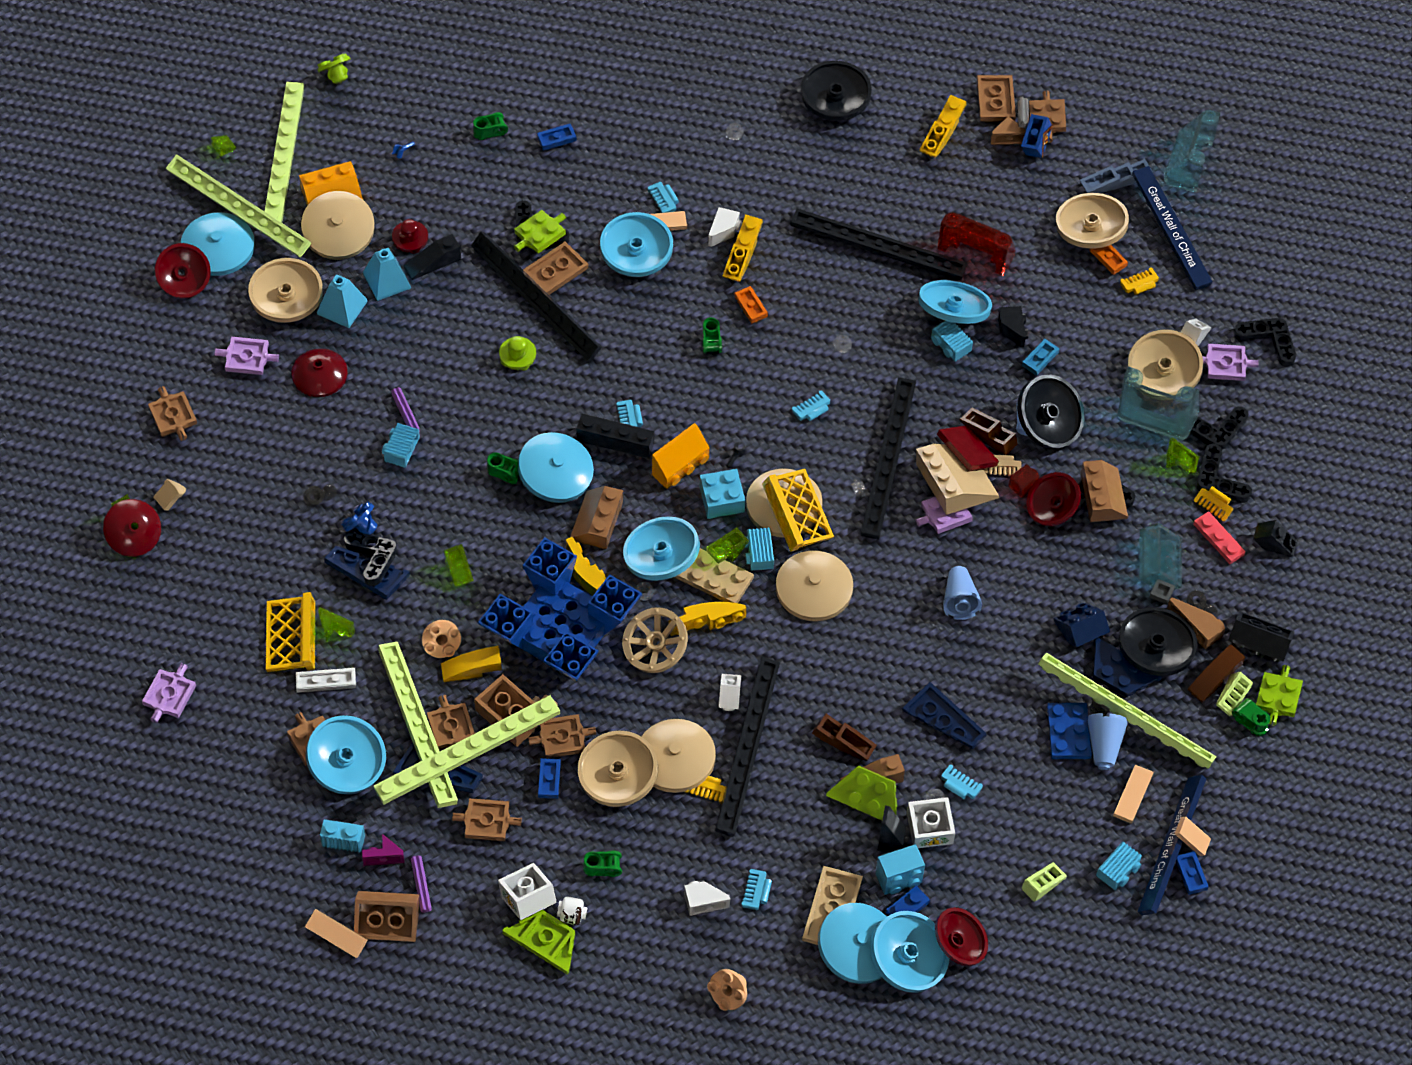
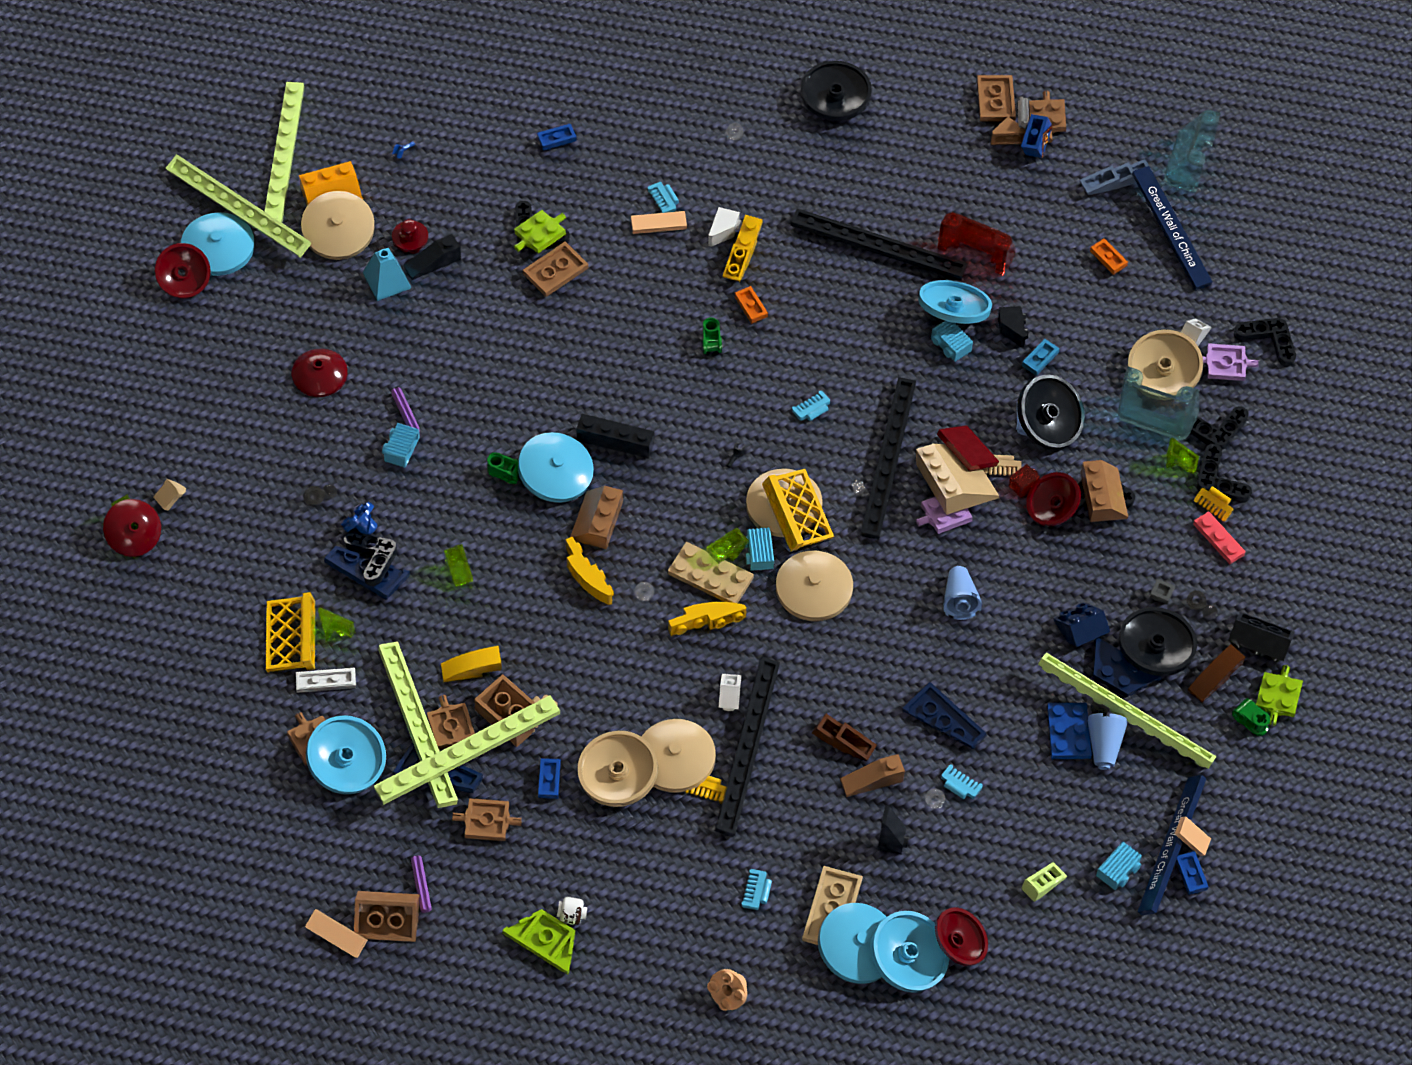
(169, 693): lavender plate -> none
(172, 413): medium nougat plate -> none
(222, 144): clear neon green slope -> none
(246, 355): lavender plate -> none
(285, 290): tan dish -> none
(336, 70): lime plate -> none
(342, 302): medium azure slope -> none
(342, 835): medium azure brick -> none
(387, 855): magenta slope -> none
(441, 639): light nougat plate -> none
(489, 126): green piece -> none
(517, 353): lime plate -> none
(527, 891): white brick -> none
(536, 296): black plate -> none
(559, 619): blue slope -> none
(562, 736): medium nougat plate -> none
(604, 863): green piece -> none
(634, 413): medium azure piece -> none
(636, 244): medium azure dish -> none
(652, 638): tan wheel -> none
(661, 548): medium azure dish -> none
(680, 456): light orange slope -> none
(704, 898): white slope -> none
(722, 493): medium azure brick -> none
(842, 339): clear plate -> none
(866, 792): lime wing -> none
(900, 869): medium azure brick -> none
(911, 901): blue plate -> none
(931, 822): white brick -> none
(943, 127): yellow slope -> none
(990, 431): reddish brown slope -> none
(1092, 220): tan dish -> none
(1133, 794): light nougat tile -> none
(1142, 284): yellow piece -> none
(1160, 556): clear light blue slope -> none
(1205, 625): medium nougat slope -> none
(1242, 684): yellowish green slope -> none
(1275, 538): black slope -> none

